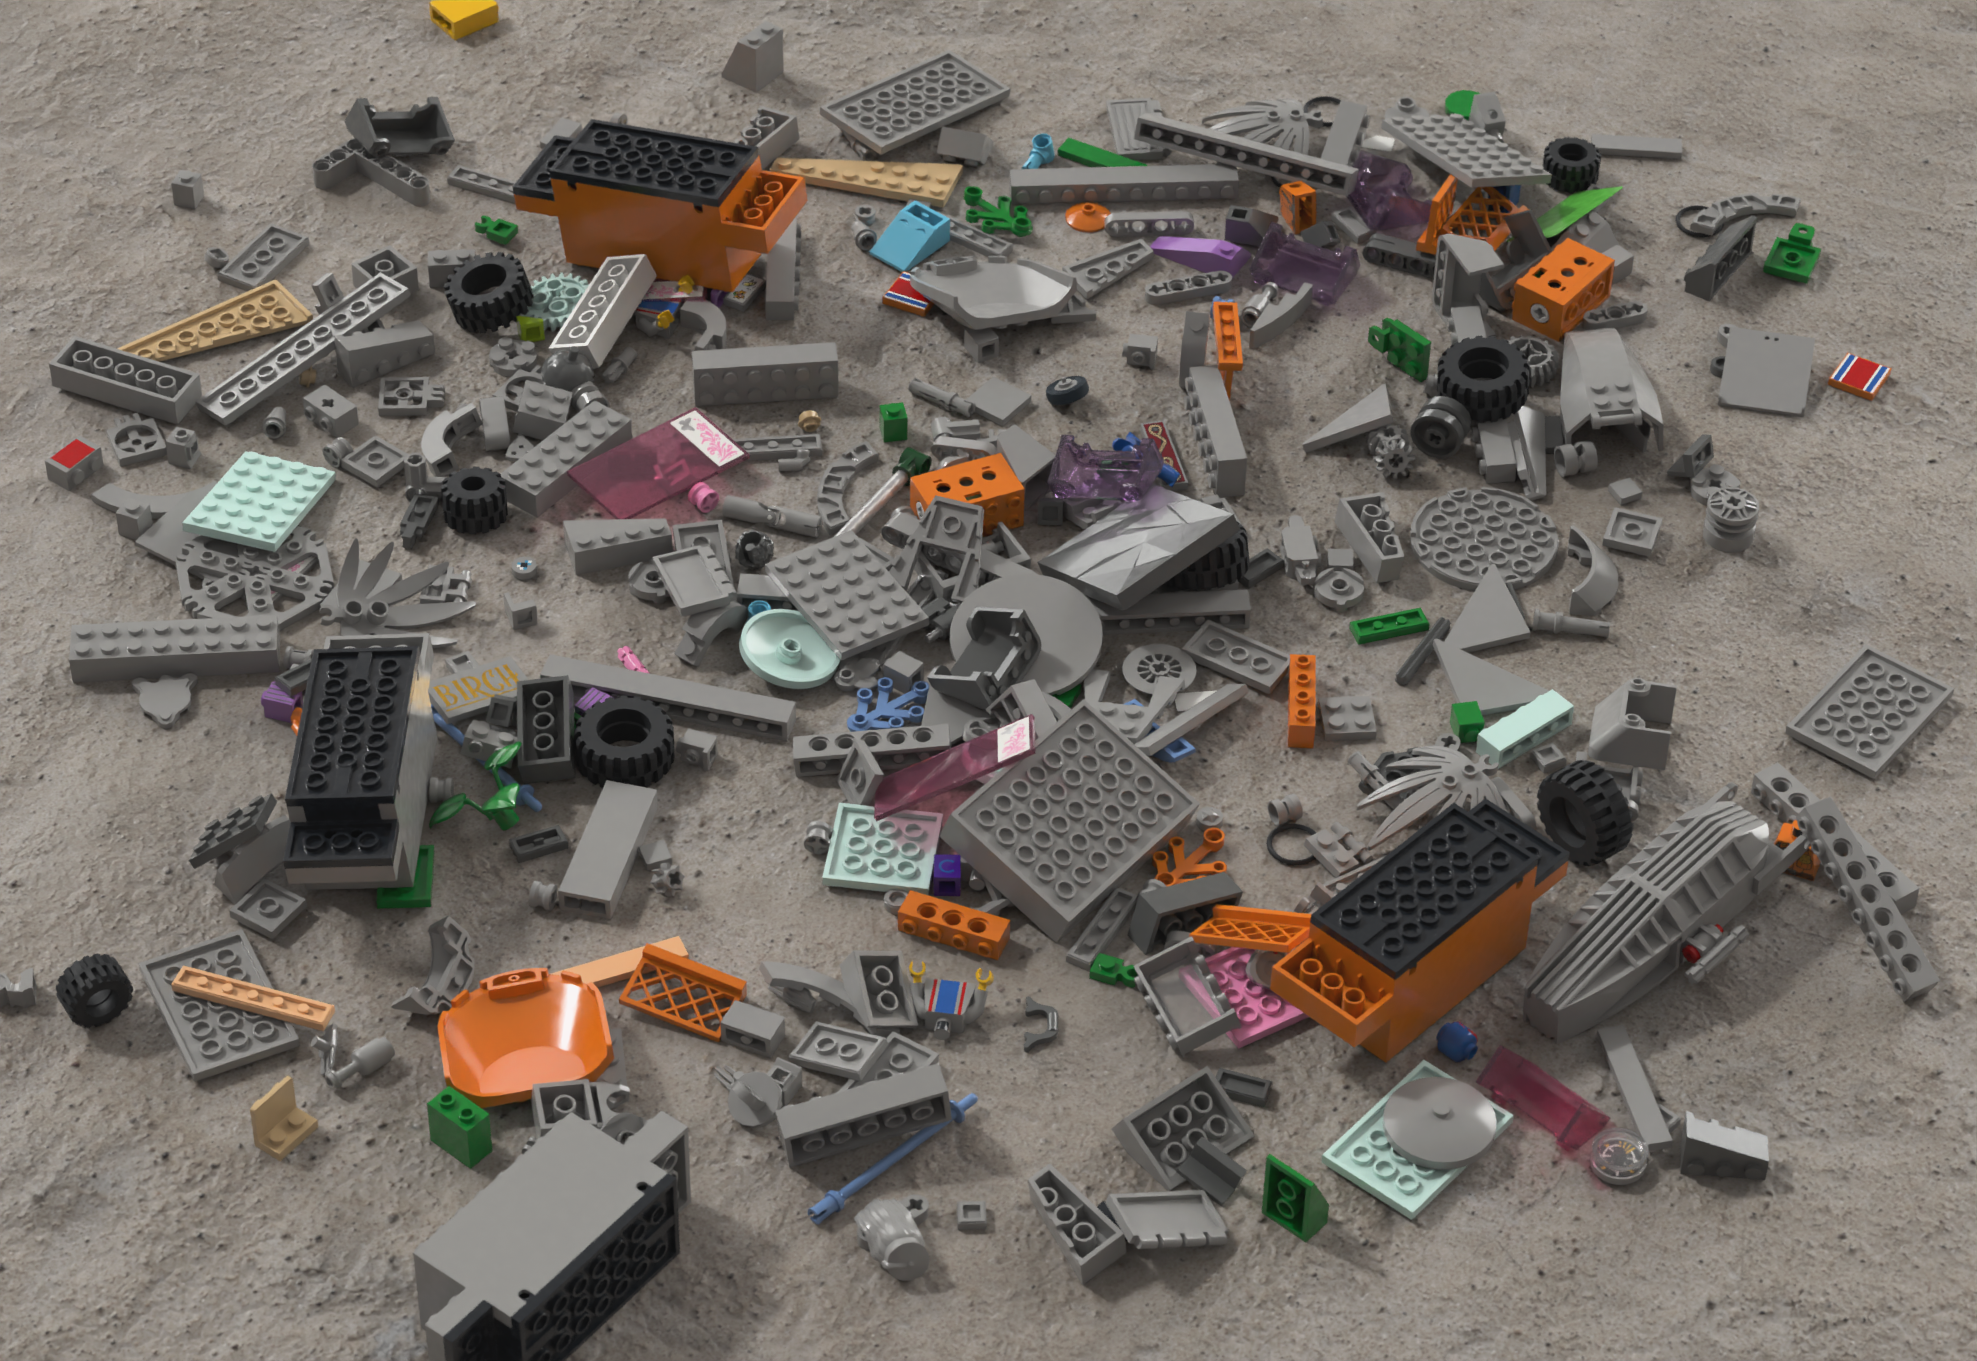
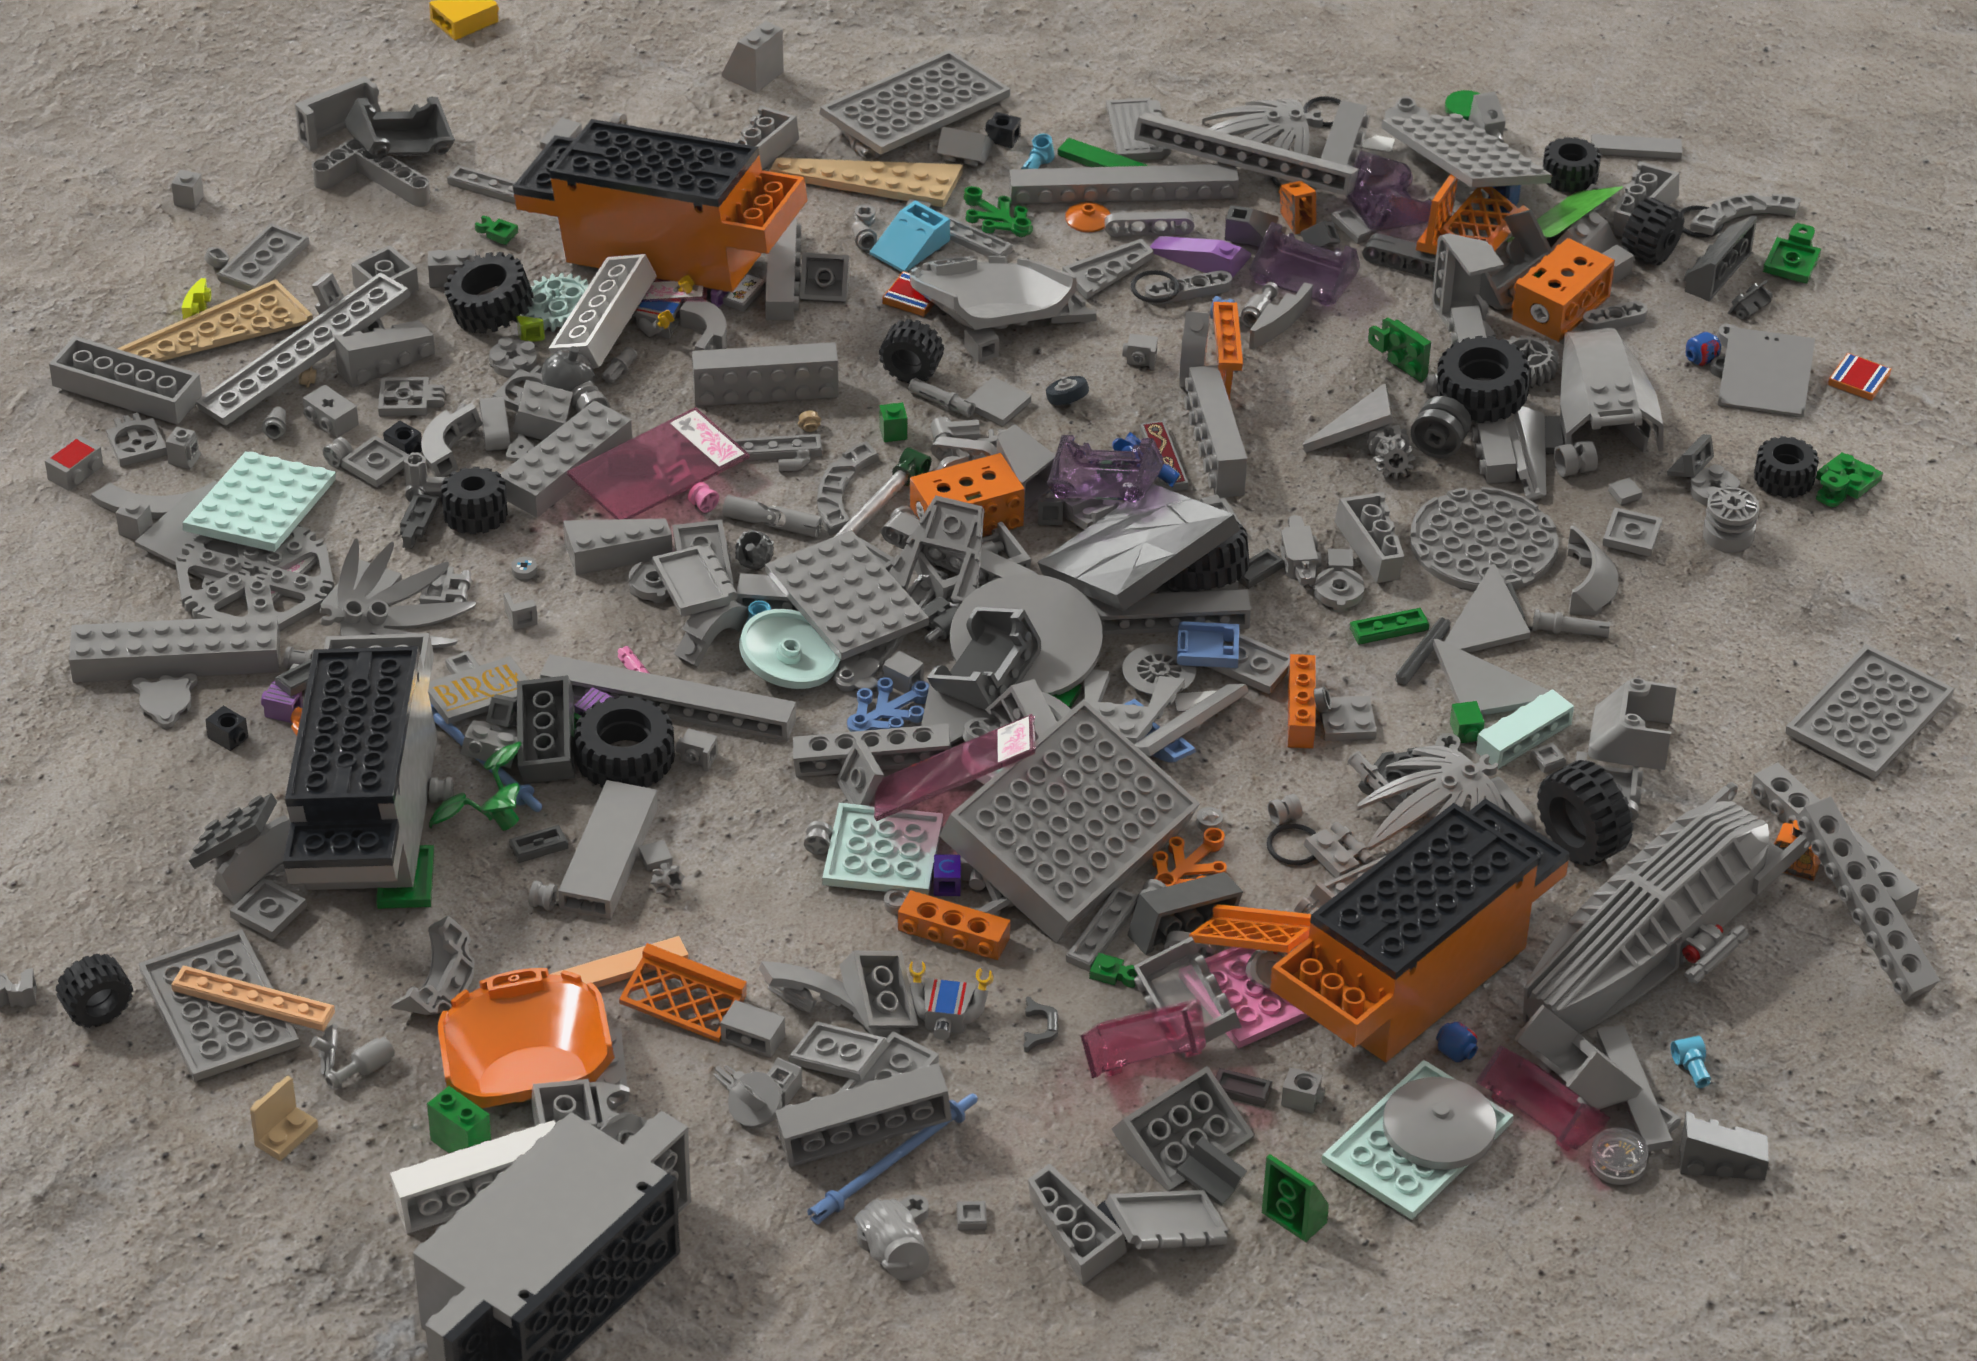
(196, 299): none -> neon yellow slope
(226, 728): none -> black brick
(328, 110): none -> light grey panel
(404, 437): none -> black brick
(441, 1186): none -> white brick
(825, 277): none -> light grey slope
(911, 351): none -> black tyre
(1004, 129): none -> black brick
(1144, 1037): none -> clear pink windscreen
(1155, 300): none -> black tyre
(1203, 644): none -> medium blue container
(1302, 1090): none -> light grey brick
(1322, 699): none -> dark grey tile
(1576, 1060): none -> light grey windscreen
(1645, 182): none -> light grey wedge
(1653, 231): none -> black wheel
(1692, 1054): none -> medium azure pin
(1703, 348): none -> blue head
(1744, 304): none -> dark grey hinge
(1786, 467): none -> black tyre
(1845, 477): none -> green plate

